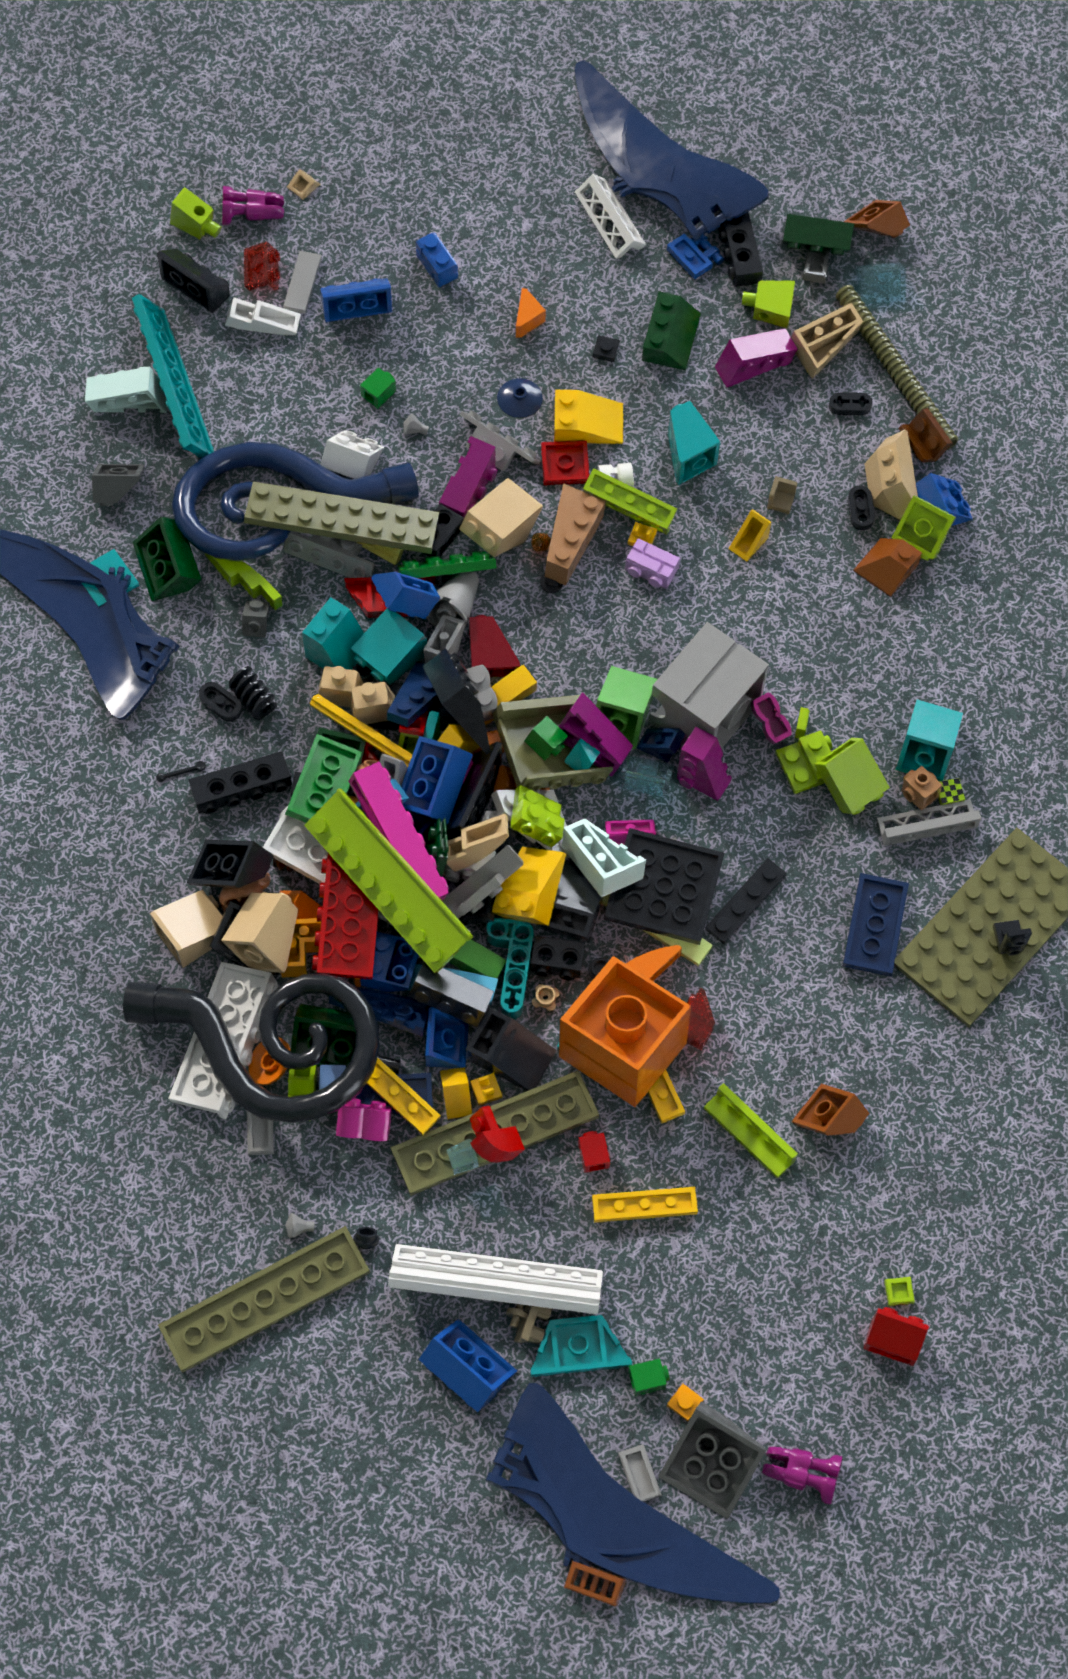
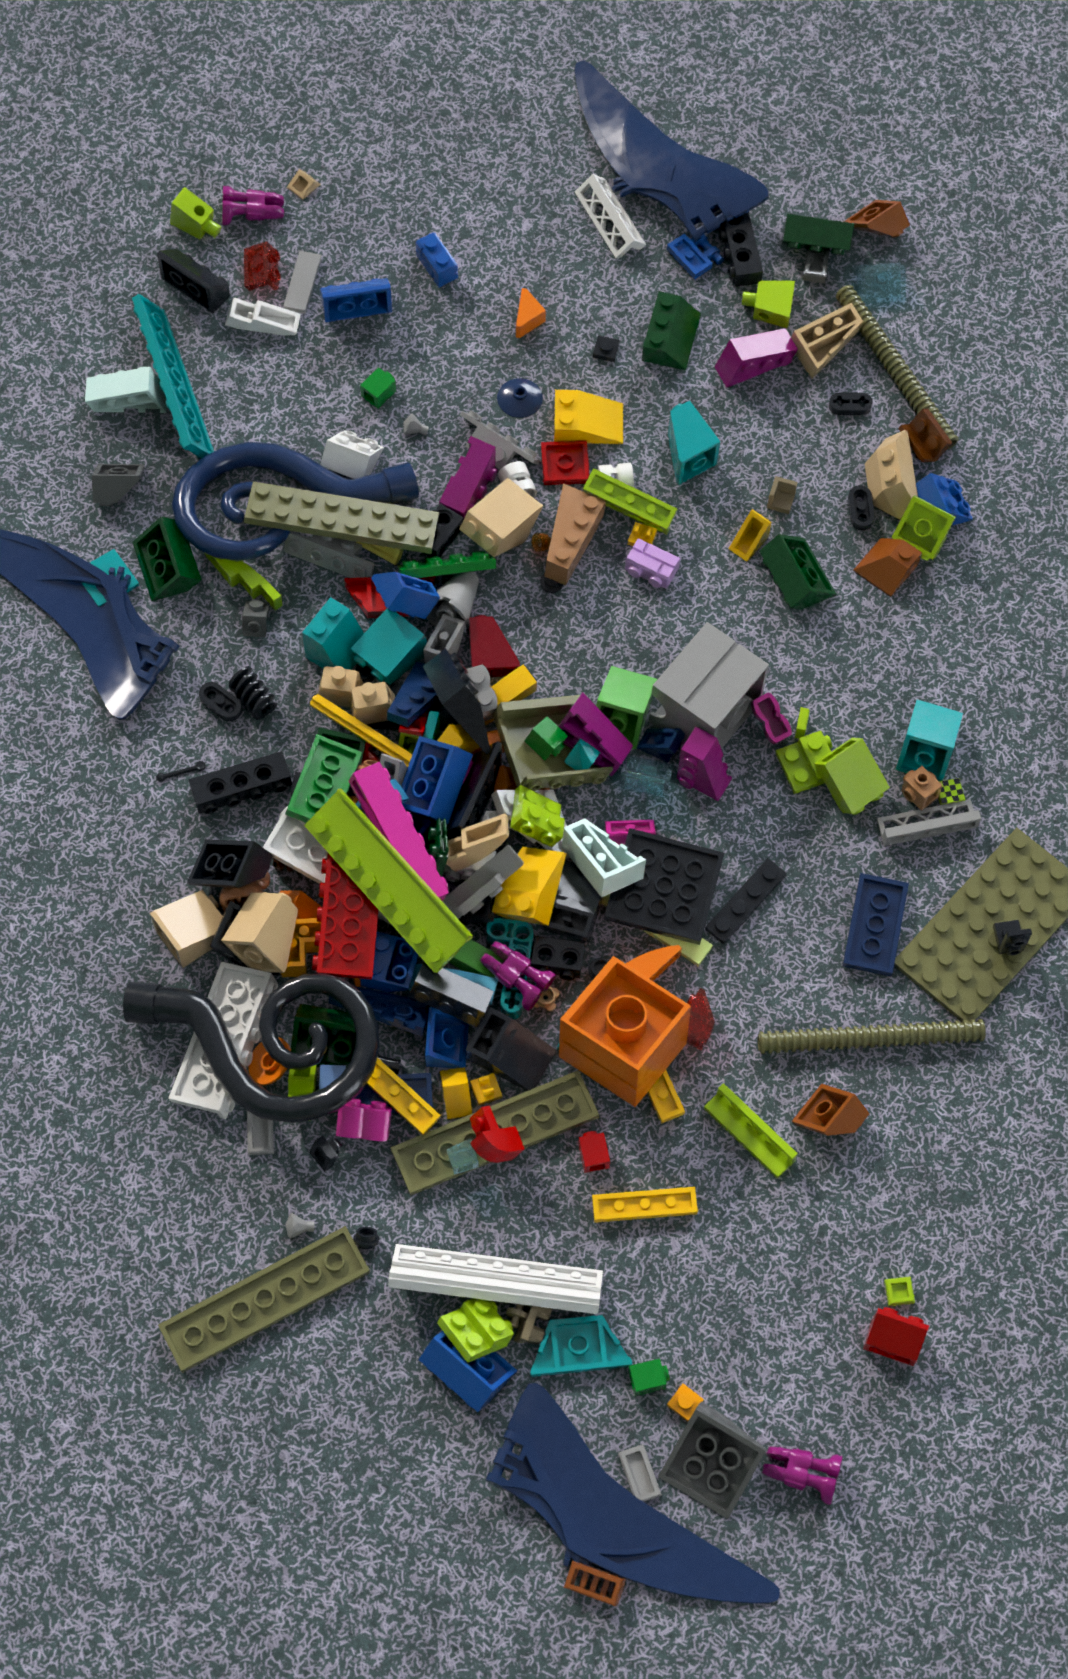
(325, 1152): none -> black tile
(476, 1329): none -> lime plate
(512, 968): none -> magenta piece
(519, 475): none -> white wheel
(796, 571): none -> dark green slope
(871, 1036): none -> olive piece

